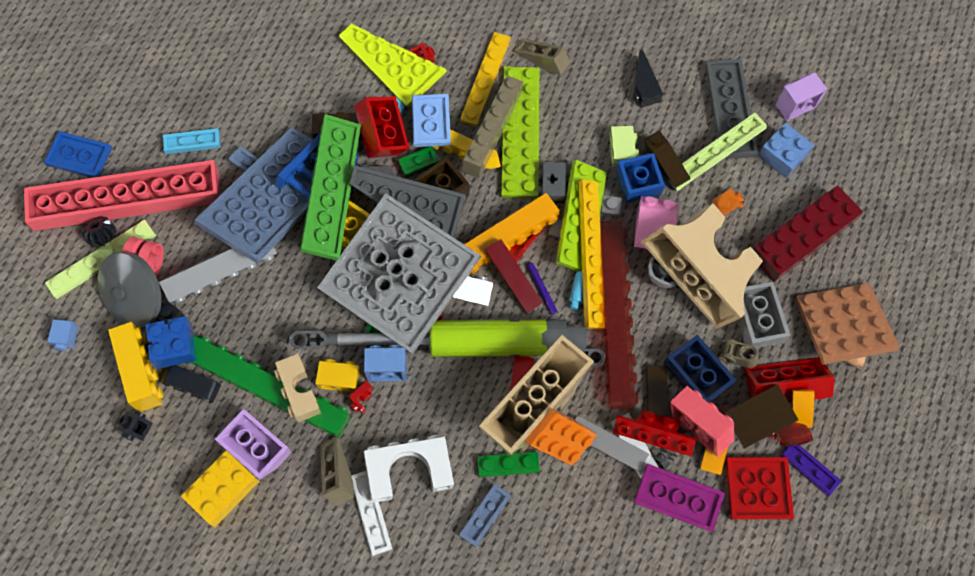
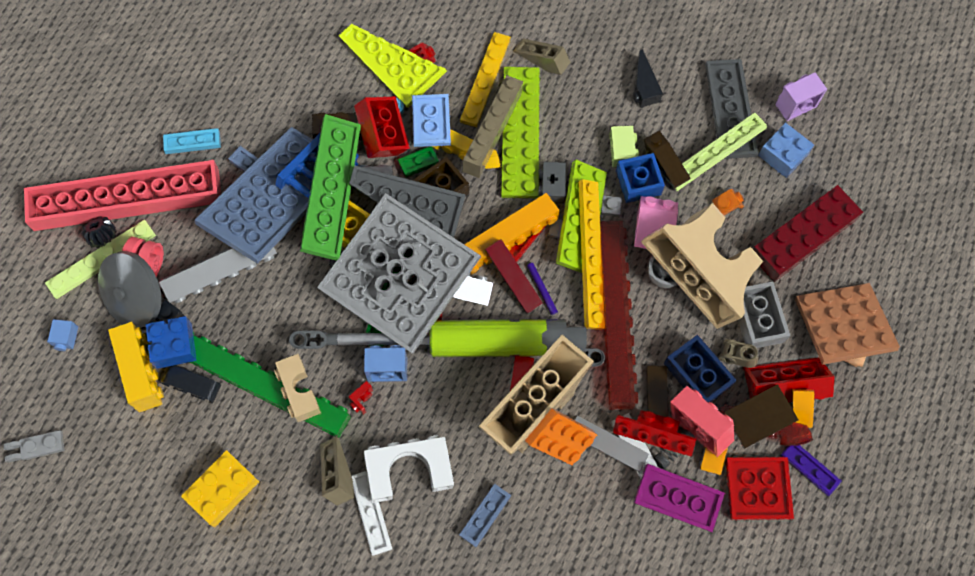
(36, 446): none -> light grey hinge
(78, 155): blue plate -> none
(134, 426): black brick -> none
(253, 445): lavender slope -> none
(338, 376): yellow brick -> none
(508, 464): green plate -> none
(576, 296): medium azure cylinder -> none

